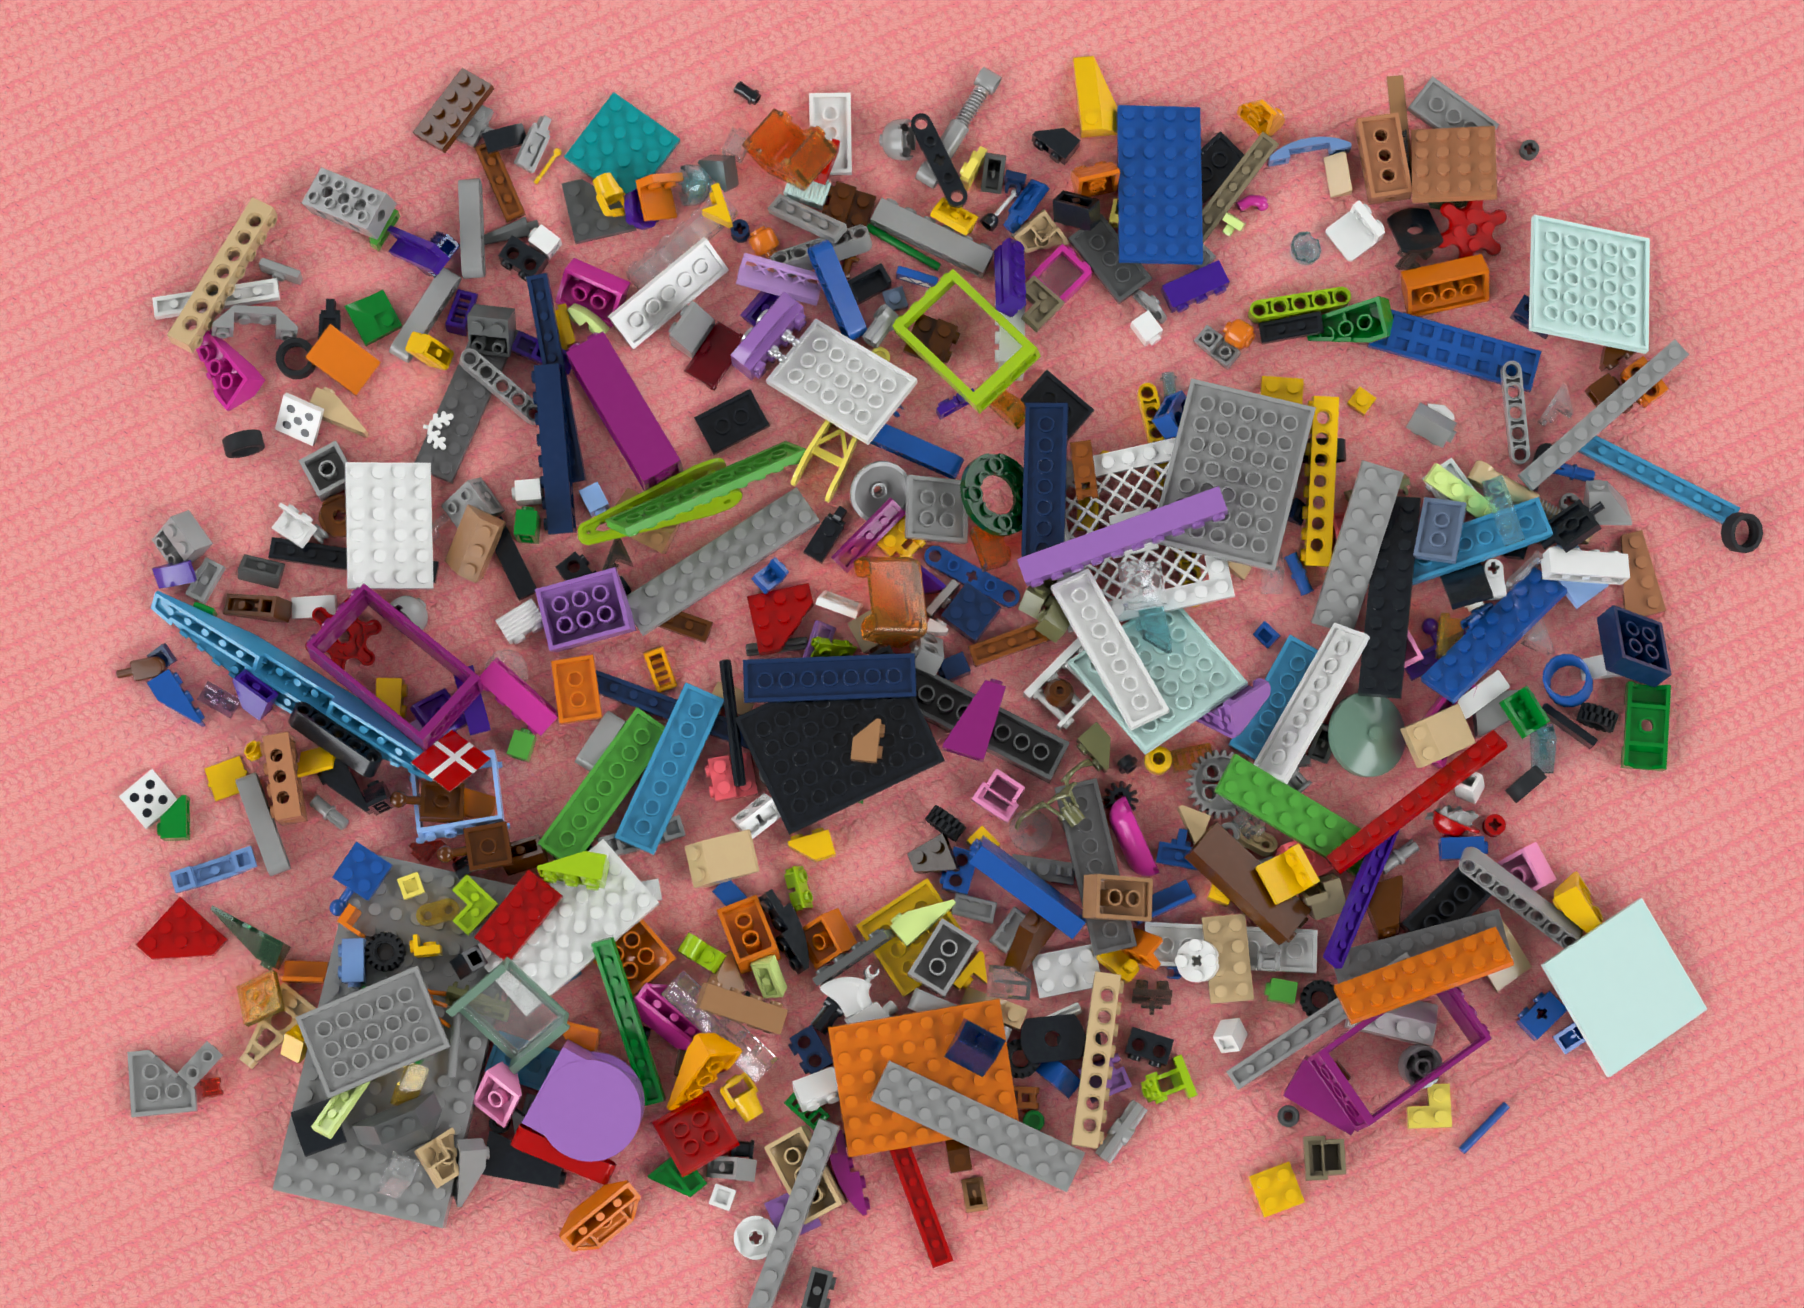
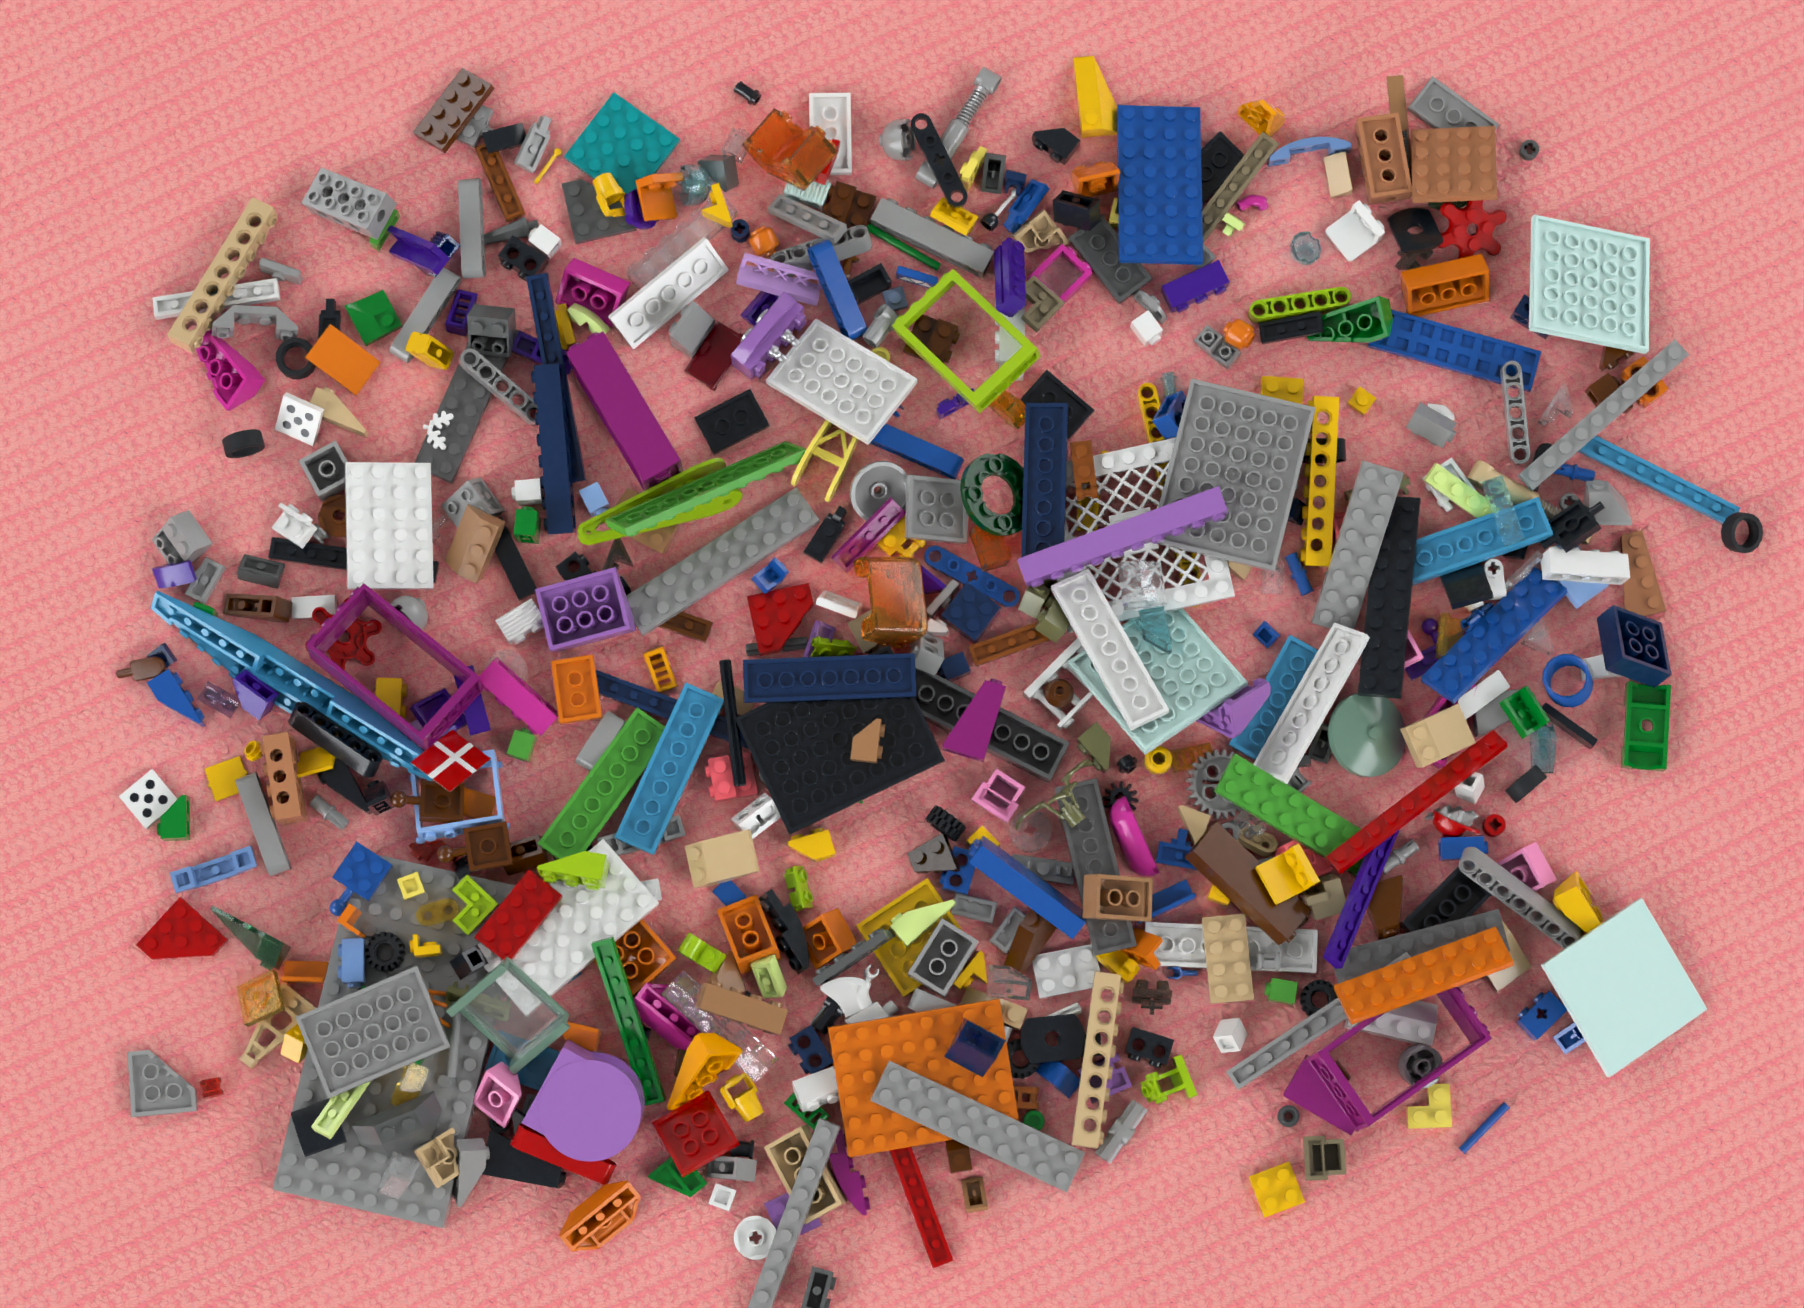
(200, 1064): light grey hinge -> none
(1185, 962): white plate -> none
(1440, 530): sand blue plate -> none
(1597, 717): black tyre -> none

